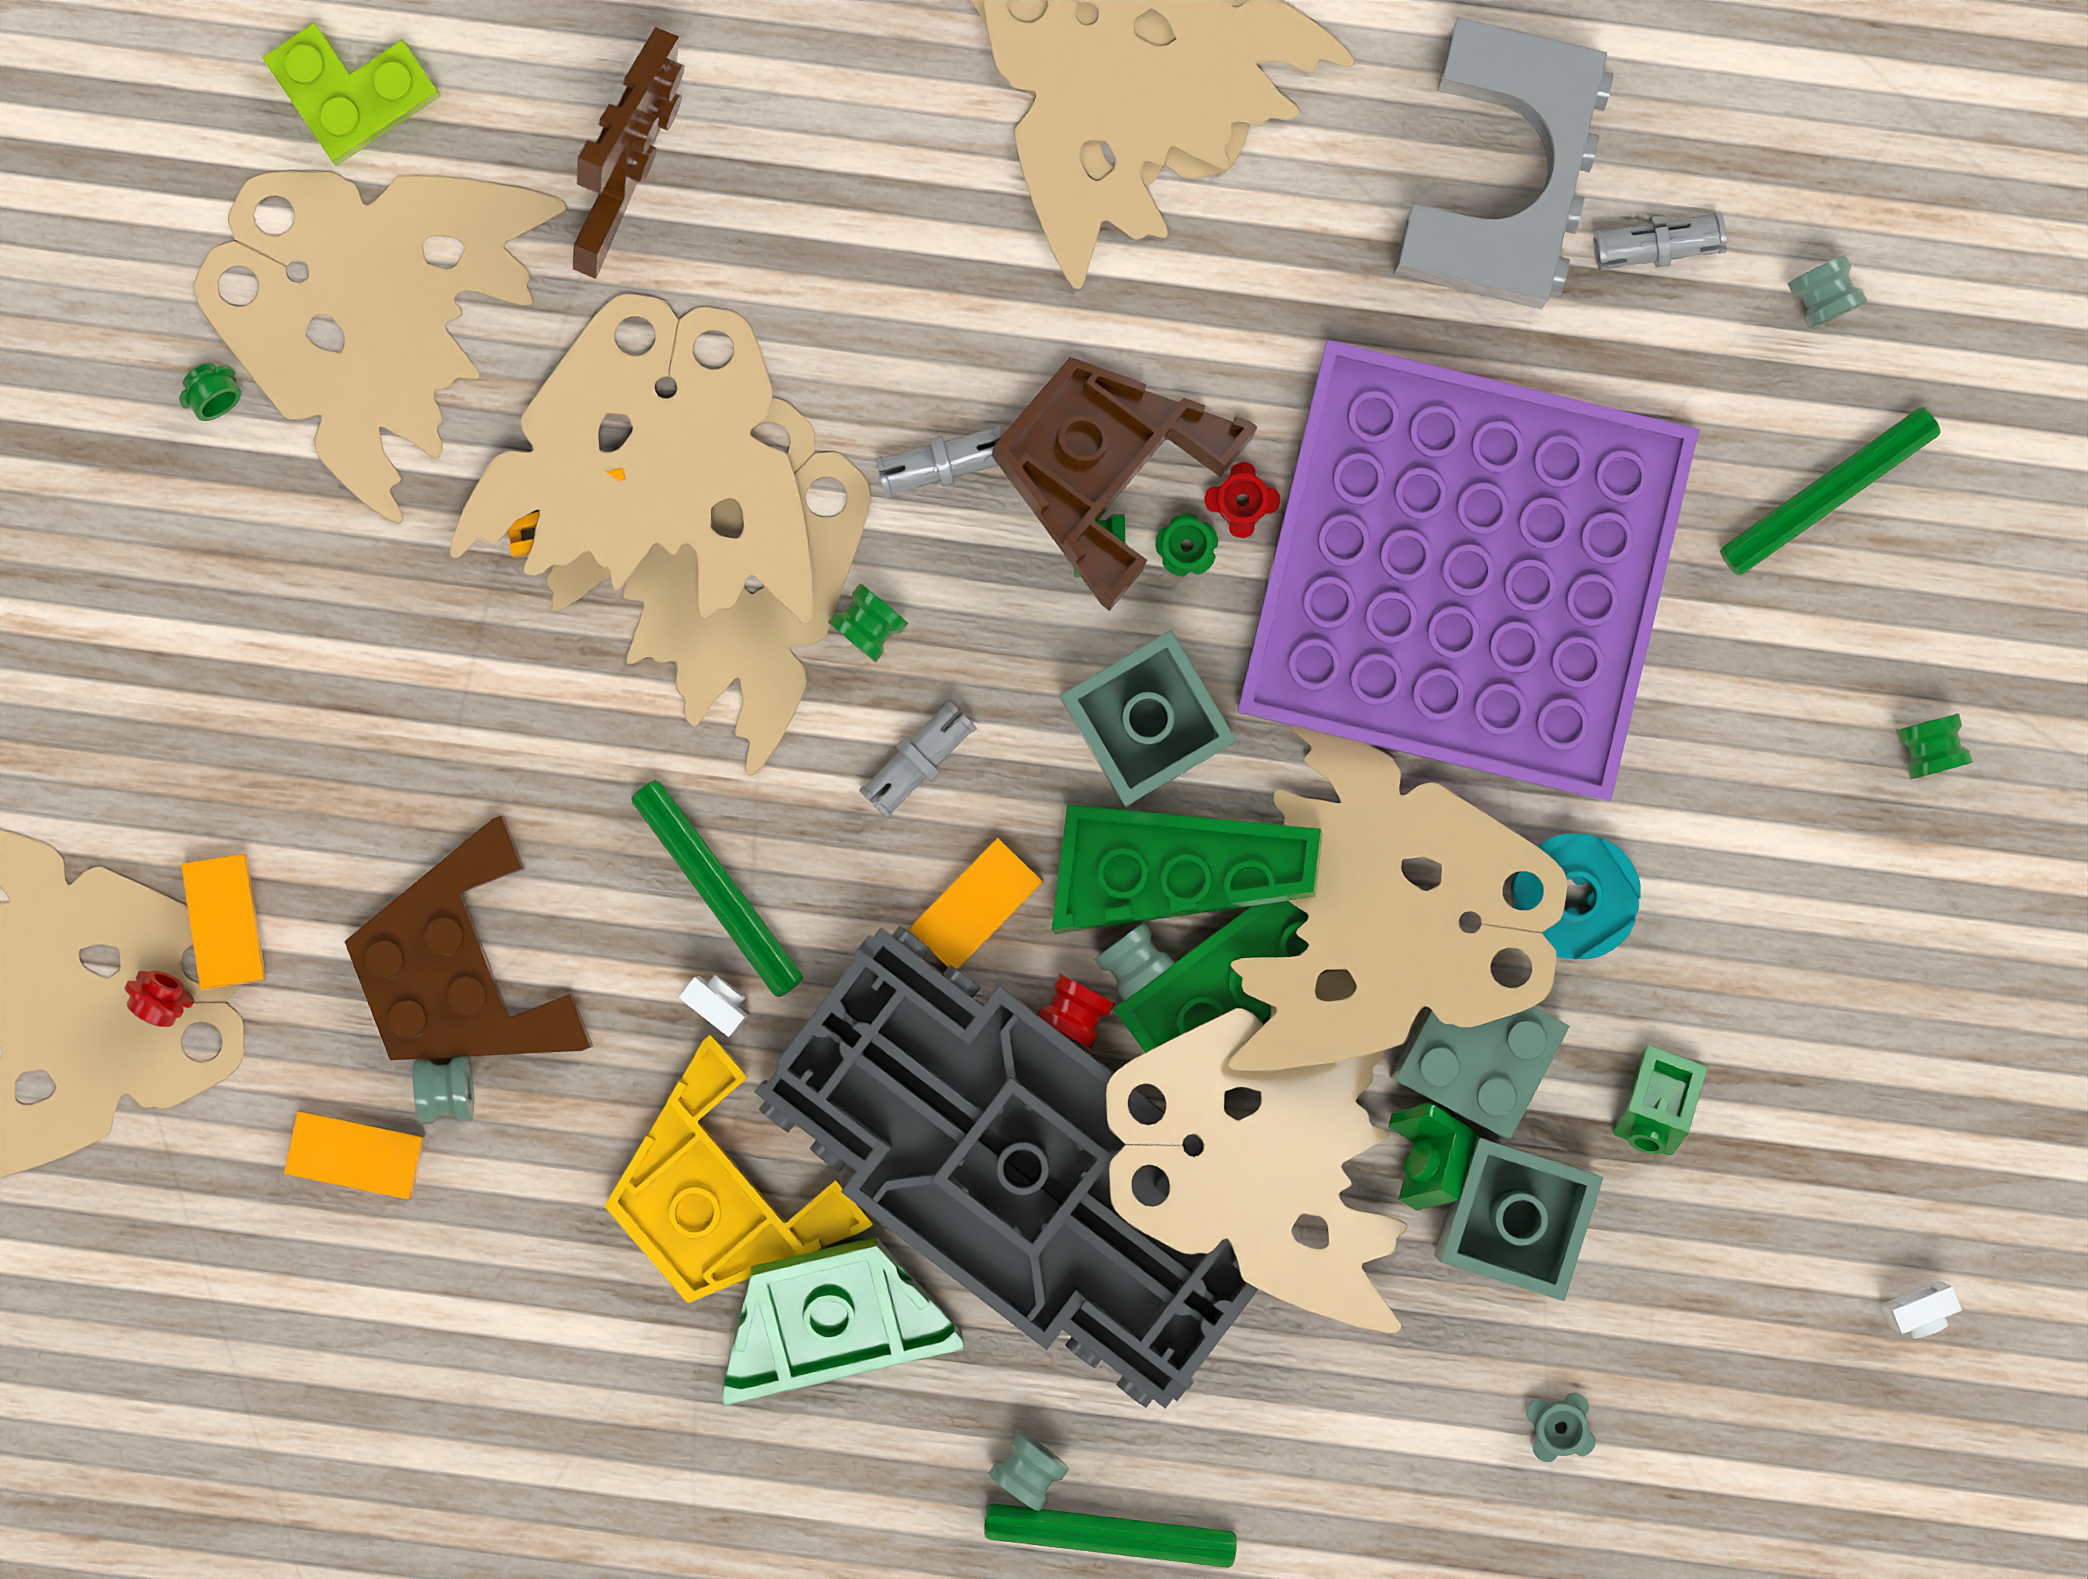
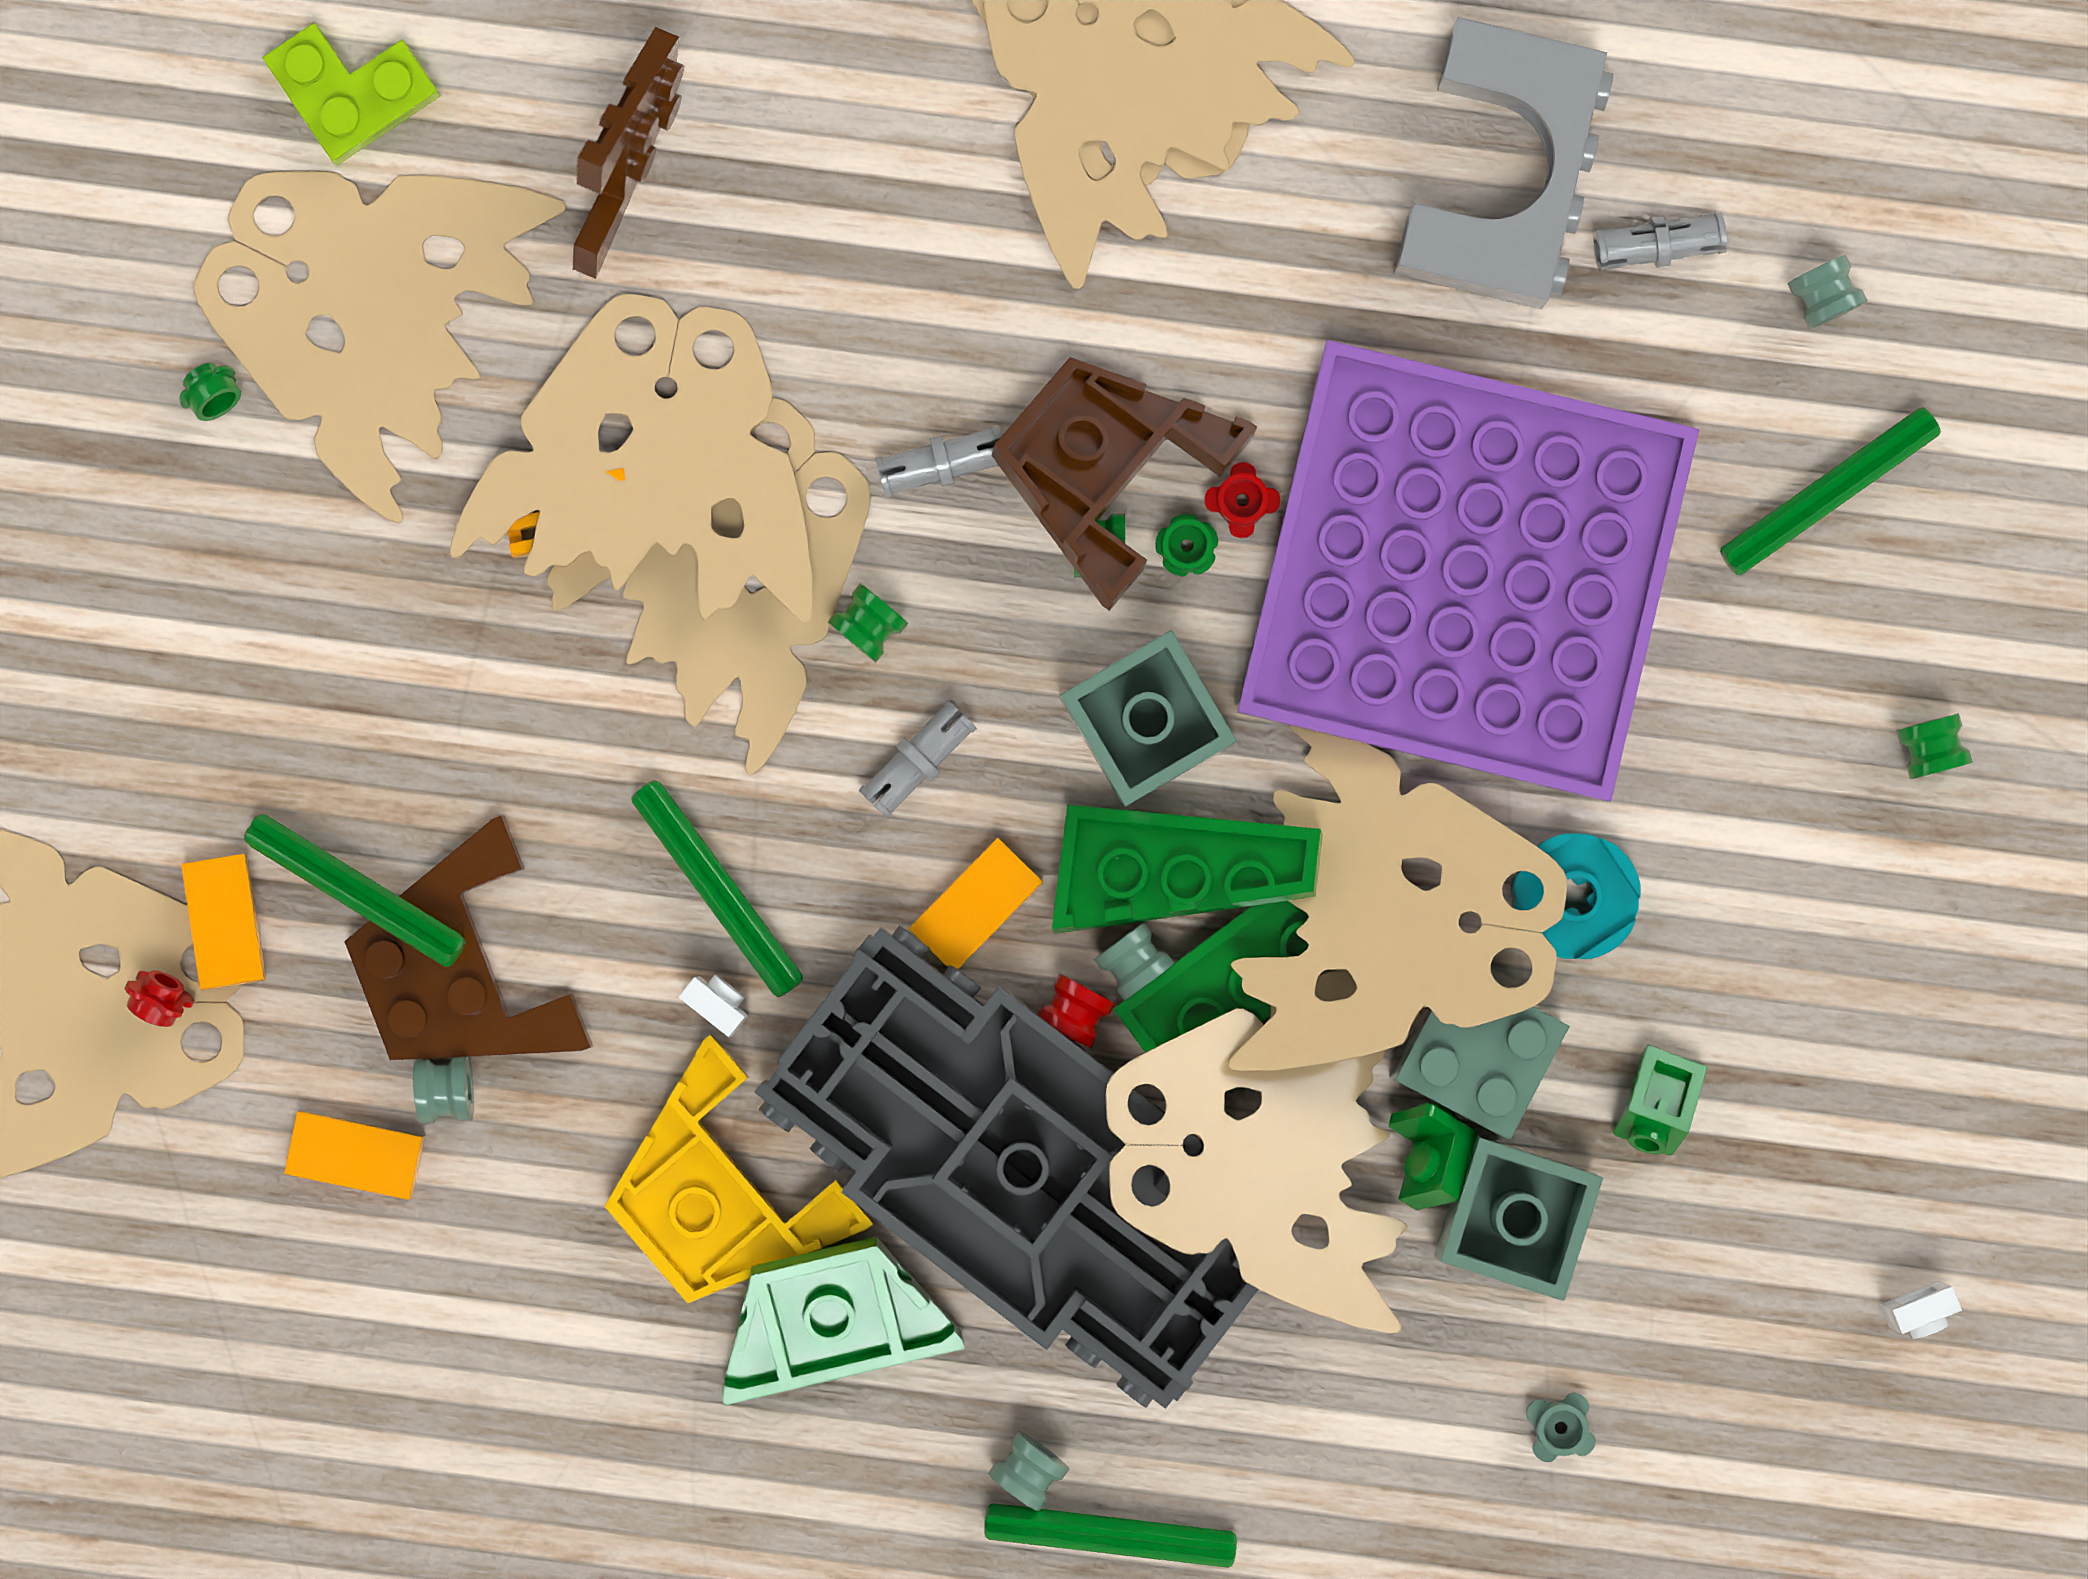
(354, 890): none -> green axle

